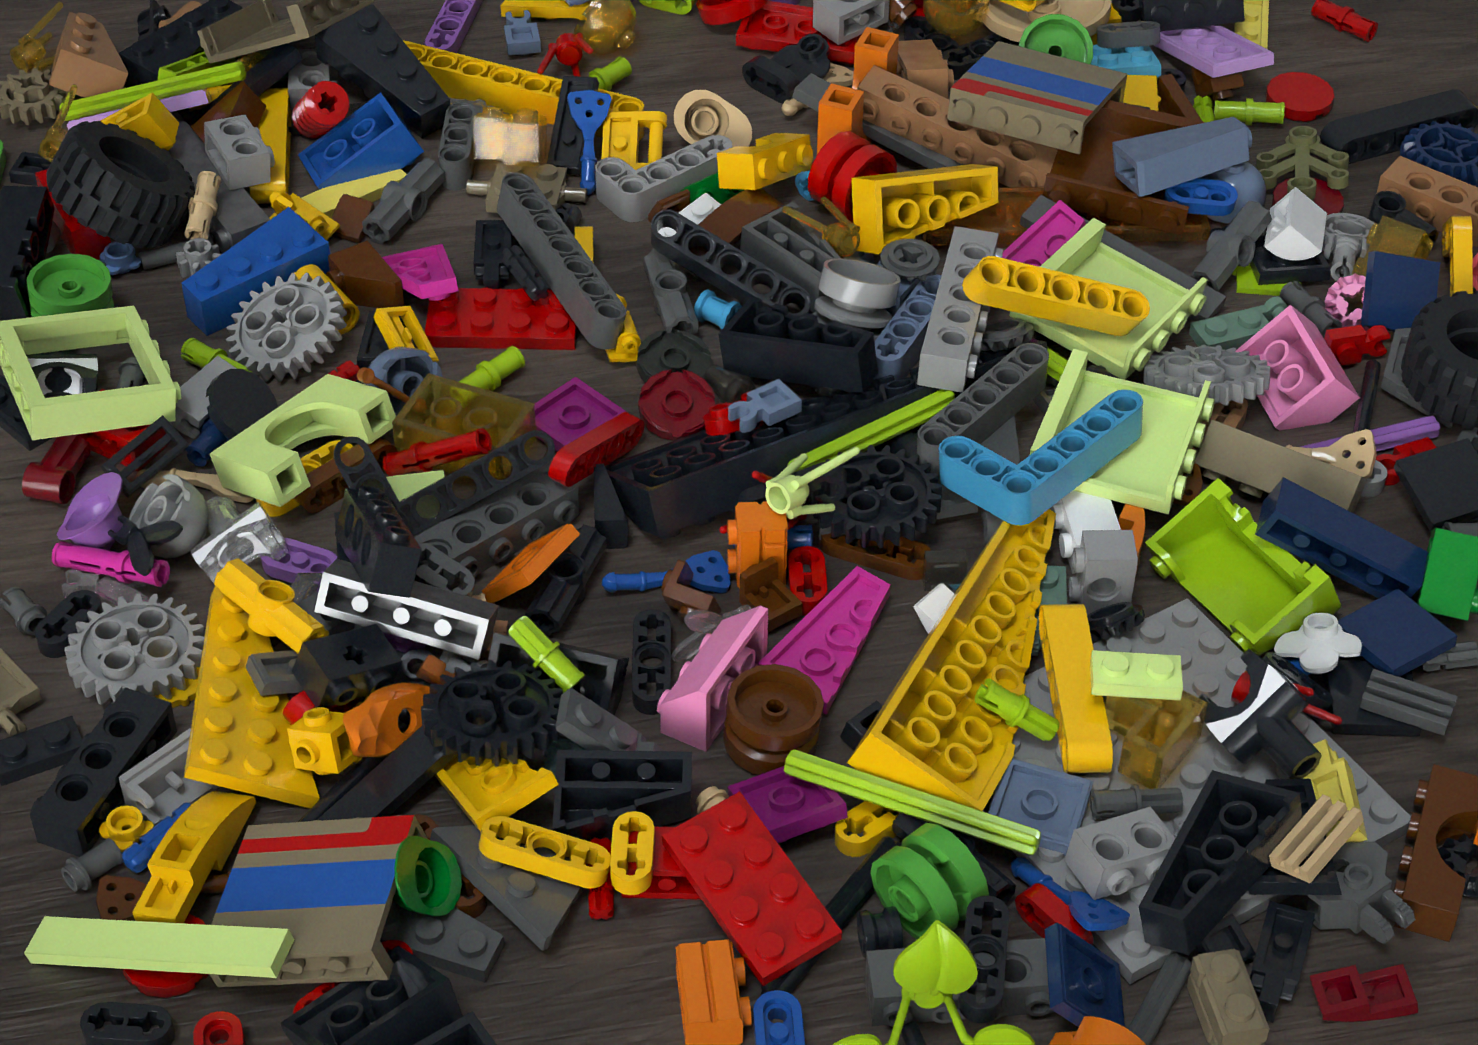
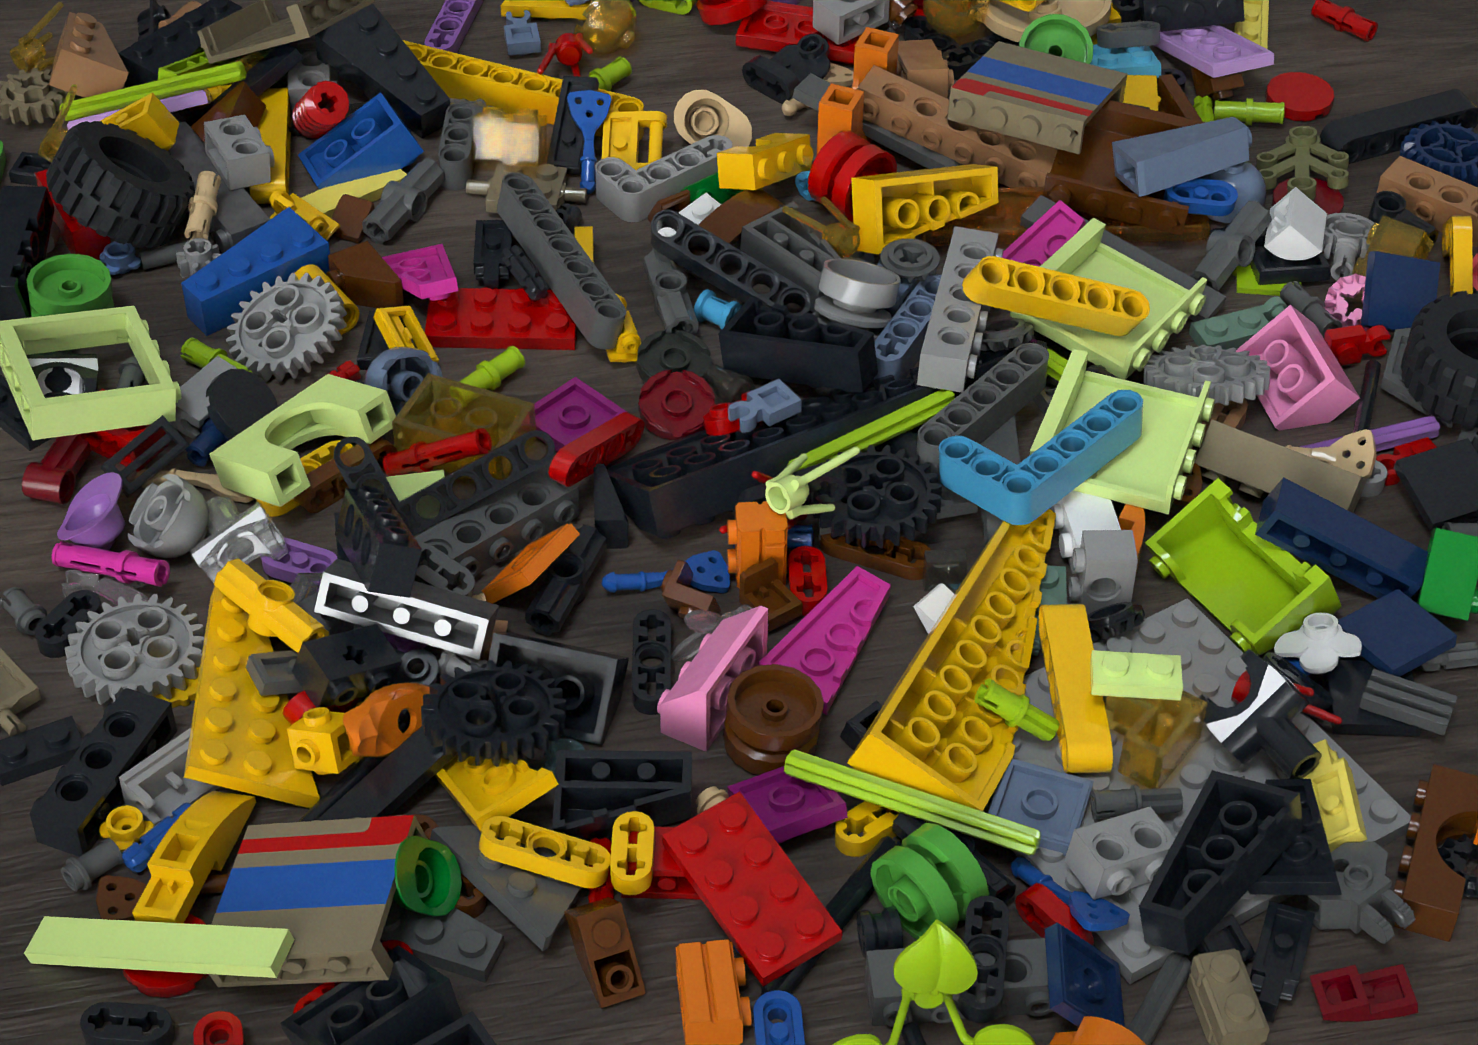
(142, 539): black piece -> none
(367, 376): dark orange hinge -> none
(432, 669): dark orange tile -> none
(545, 653): lime axle -> none
(597, 728): dark grey hinge -> none
(605, 951): none -> reddish brown slope
(1309, 836): tan tile -> none

